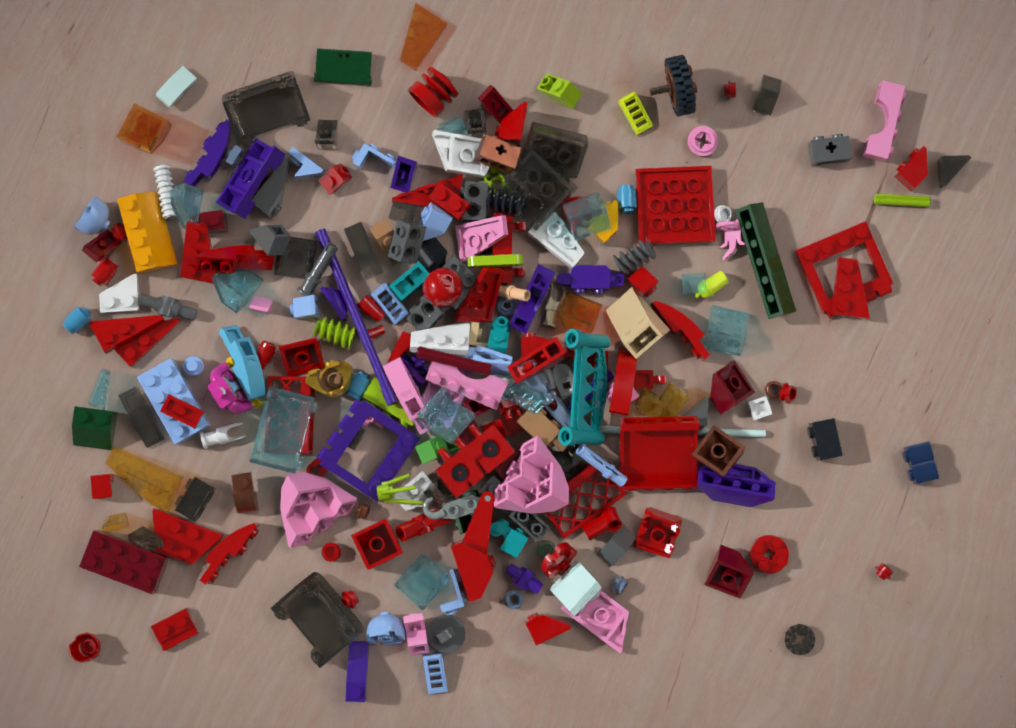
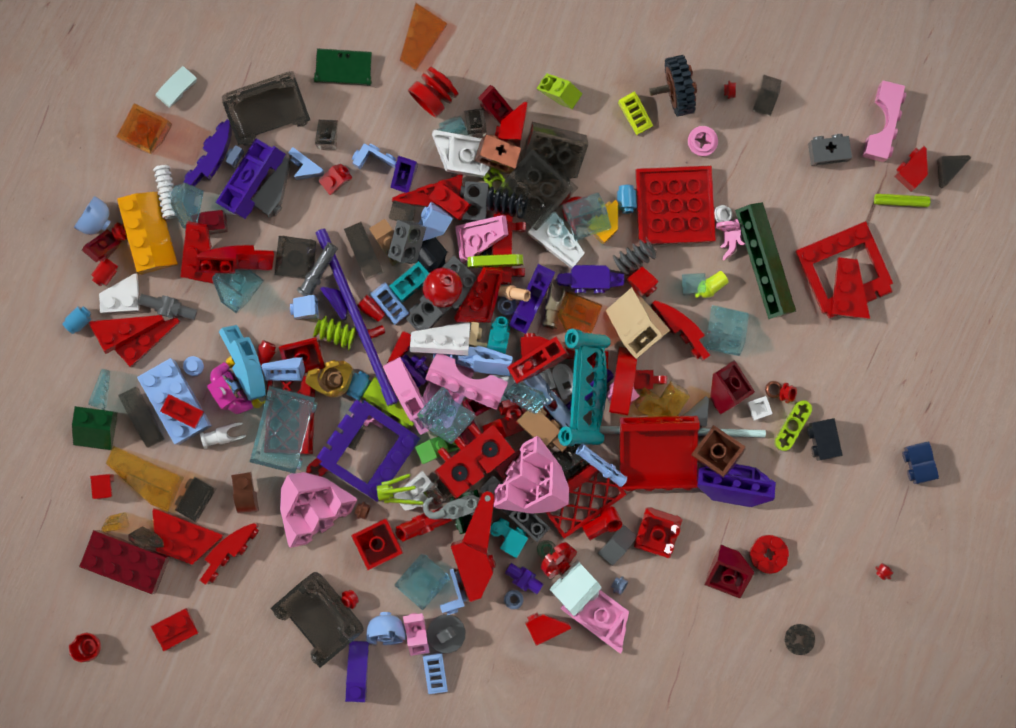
(261, 304): bright pink slope -> none
(271, 238): dark grey slope -> none
(291, 369): none -> light blue slope
(331, 552): red plate -> none
(453, 360): dark red axle -> none
(795, 410): none -> lime beam

